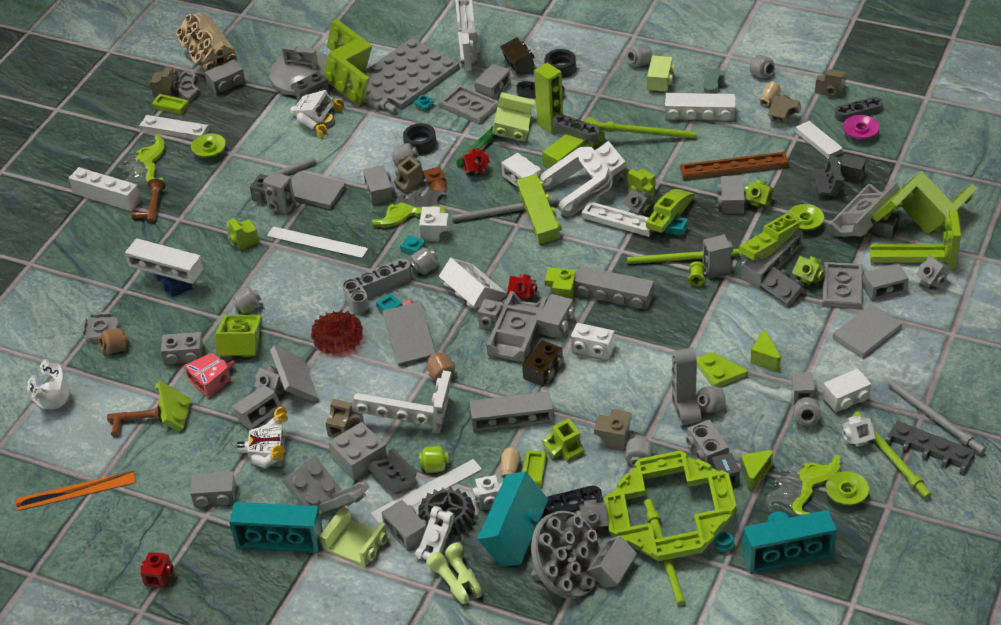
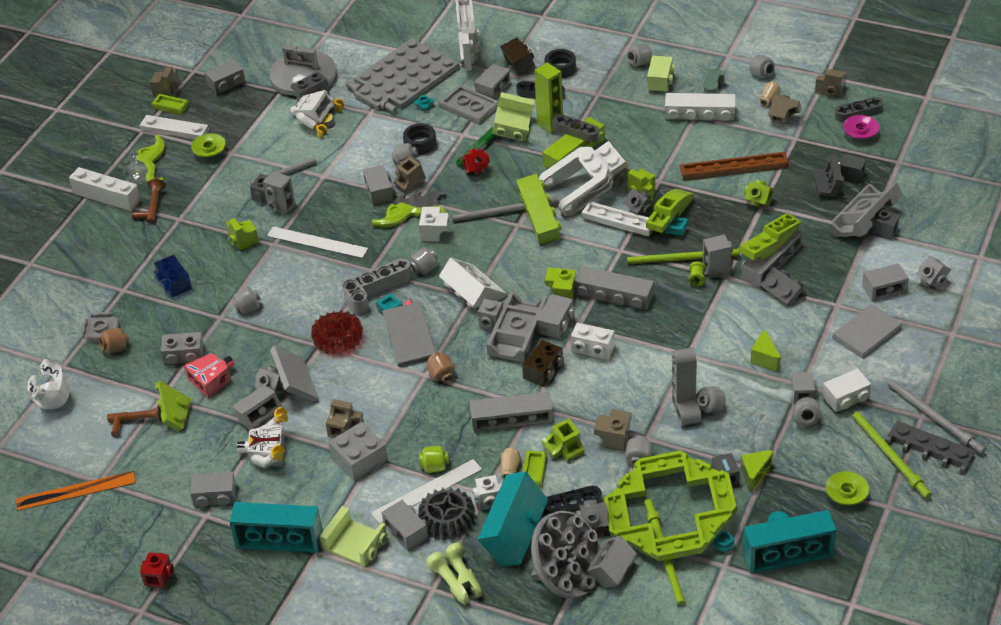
(164, 260): white brick -> none
(187, 87): light grey tile -> none
(205, 41): tan brick -> none
(238, 335): lime slope -> none
(315, 487): light grey bracket -> none
(316, 190): light grey tile -> none
(347, 62): lime bracket -> none
(394, 472): dark grey bracket -> none
(408, 411): white bracket -> none
(412, 245): teal plate -> none
(435, 179): dark orange plate -> none
(435, 534): white plate -> none
(516, 285): red brick -> none
(518, 167): white brick -> none
(610, 127): lime bar -> none
(706, 441): light grey brick -> none
(720, 370): lime wing -> none
(731, 194): light grey brick -> none
(798, 485): piece -> none
(809, 215): lime dish -> none
(809, 270): lime brick -> none
(818, 139): white tile -> none
(842, 285): light grey tile -> none
(858, 430): white brick -> none
(920, 252): lime bracket -> none
(925, 203): lime bracket -> none

